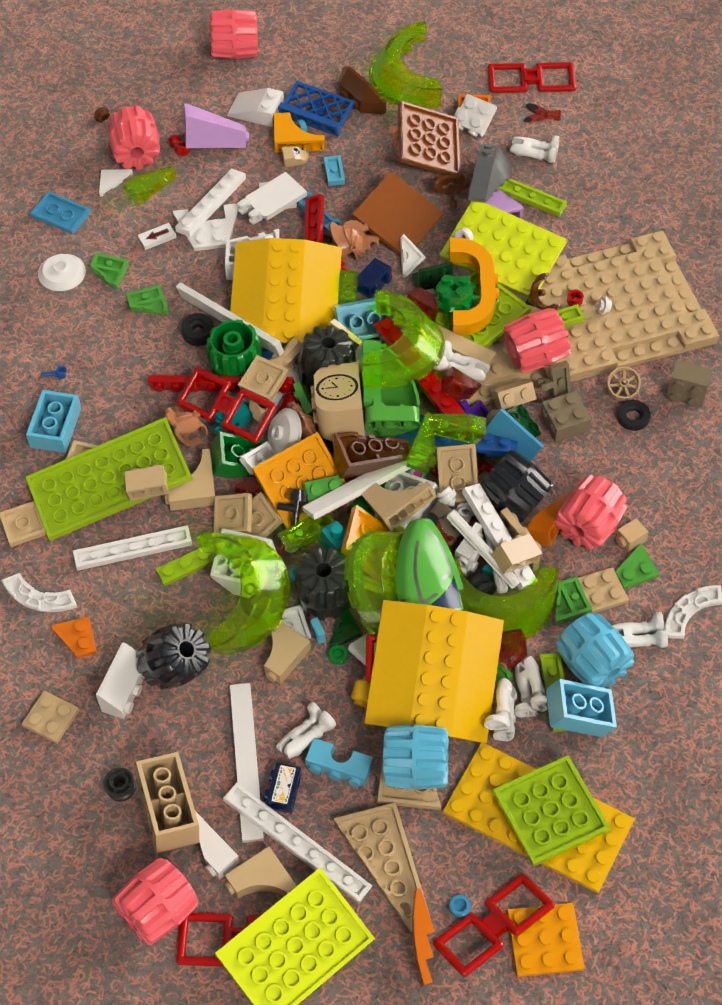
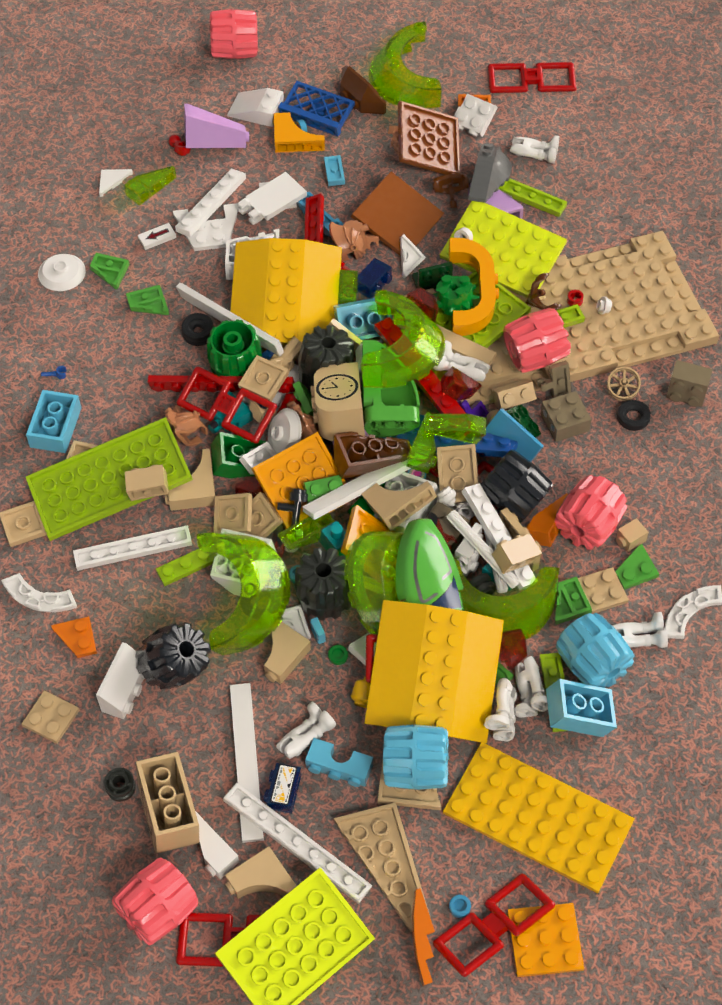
(60, 212): dark azure tile -> none
(101, 114): reddish brown plate -> none
(133, 137): coral wheel -> none
(294, 156): tan rock -> none
(345, 629): dark green tile -> none
(541, 114): clear red piece -> none
(551, 810): lime plate -> none

